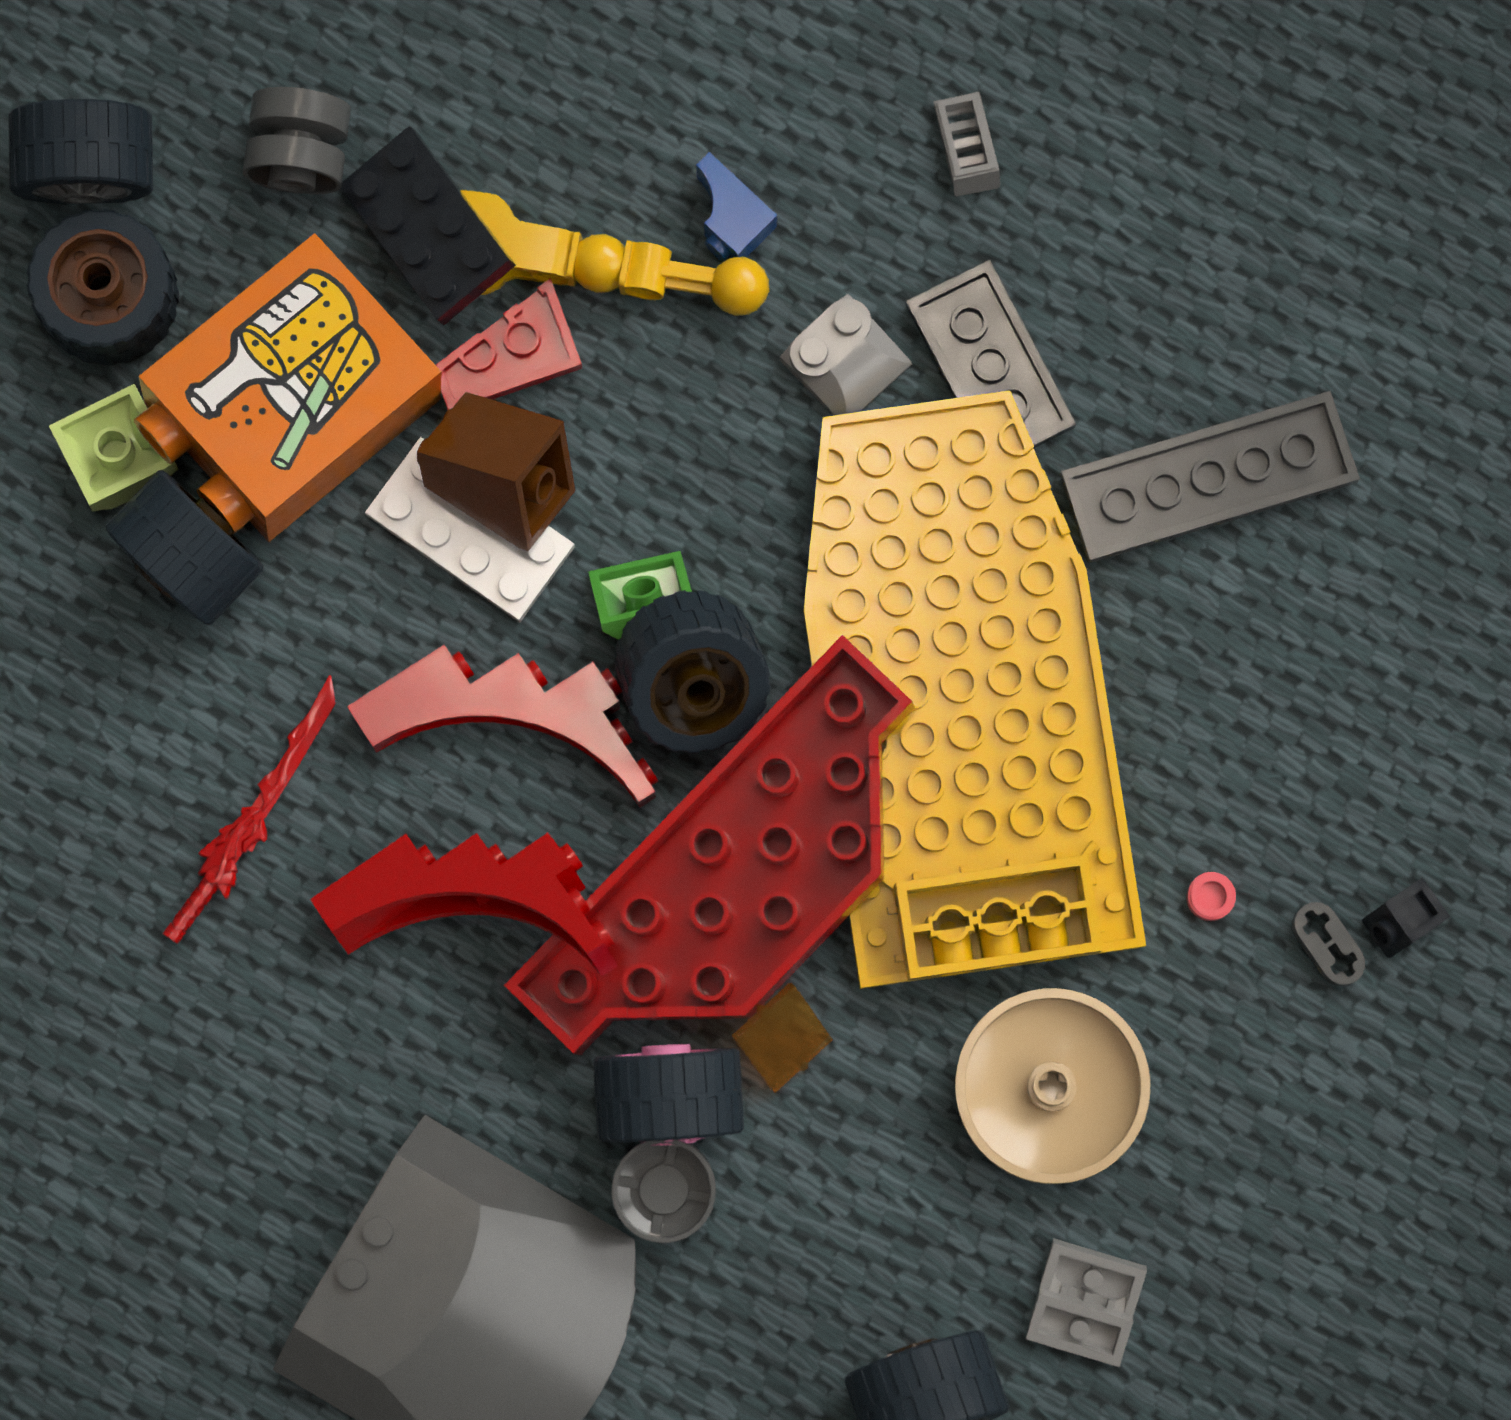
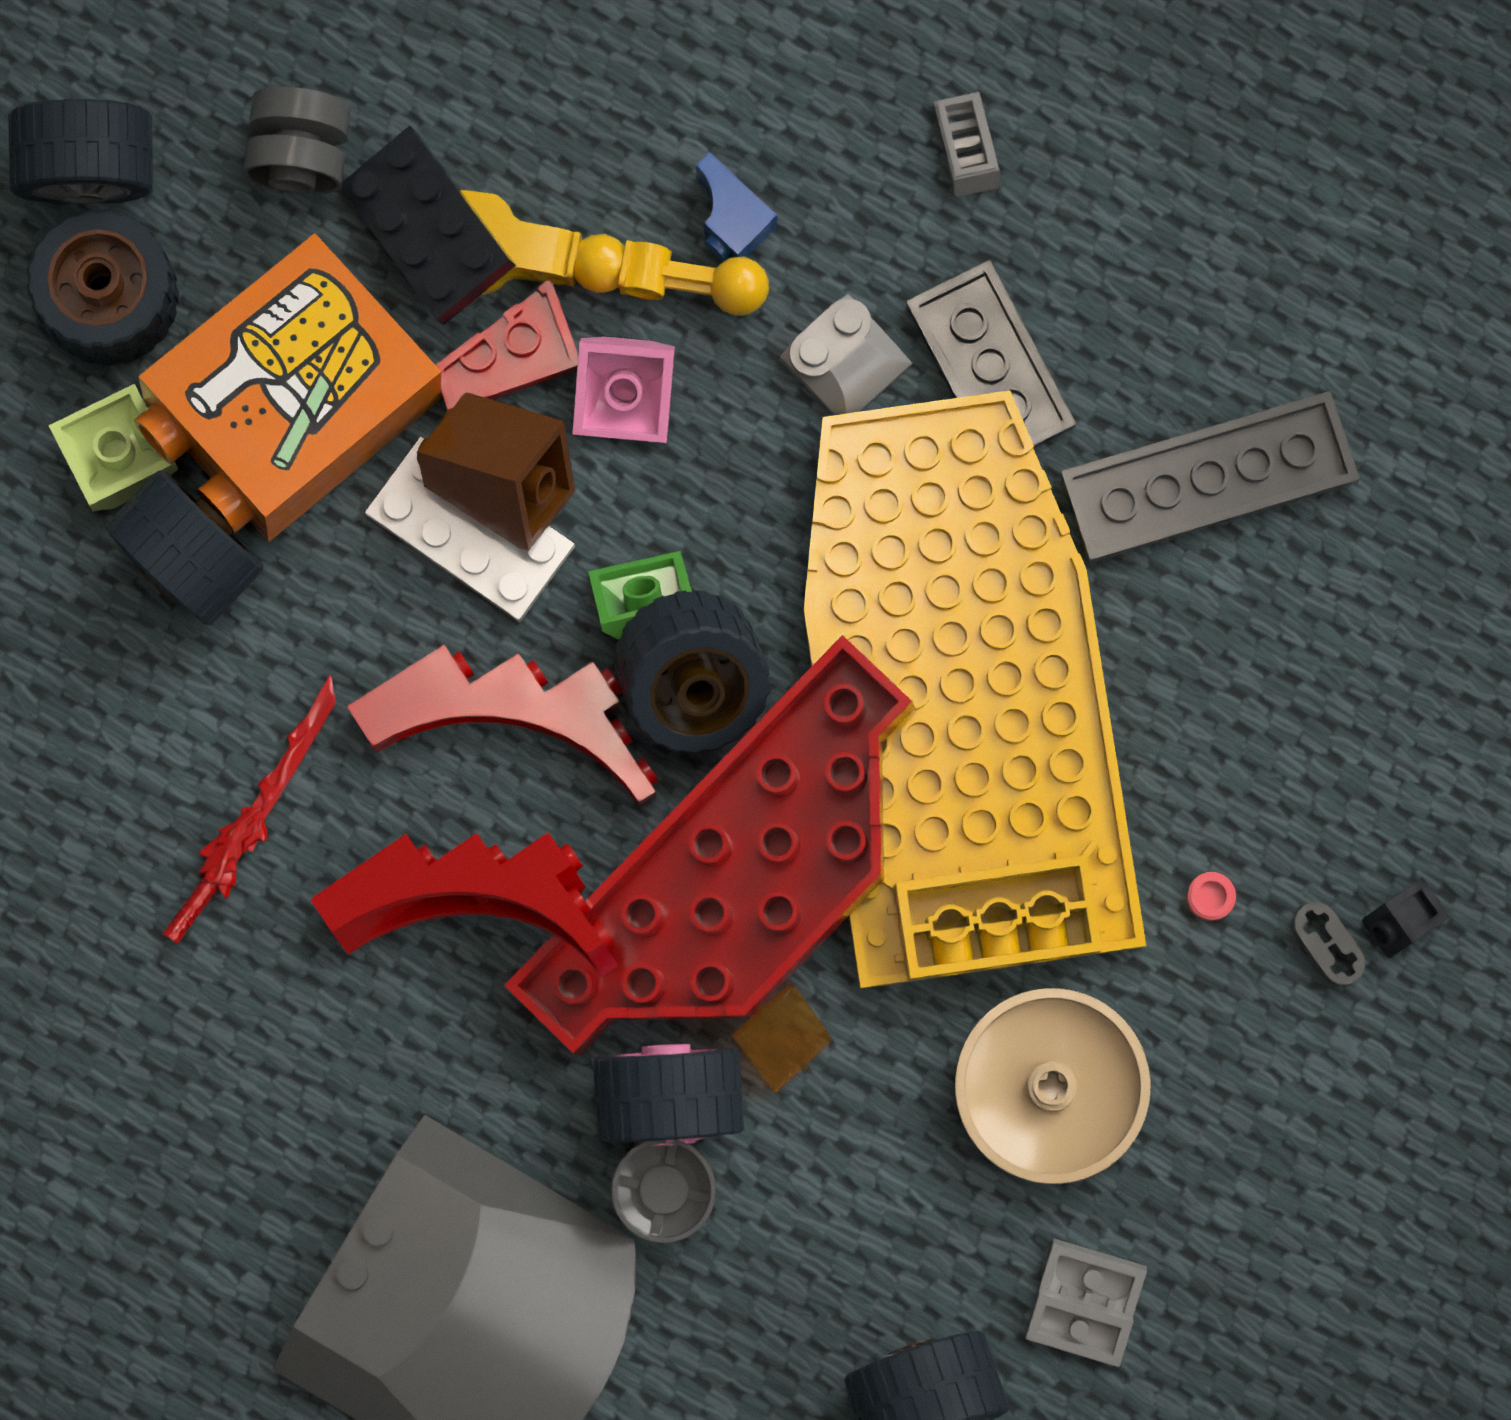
(623, 389): none -> bright pink slope

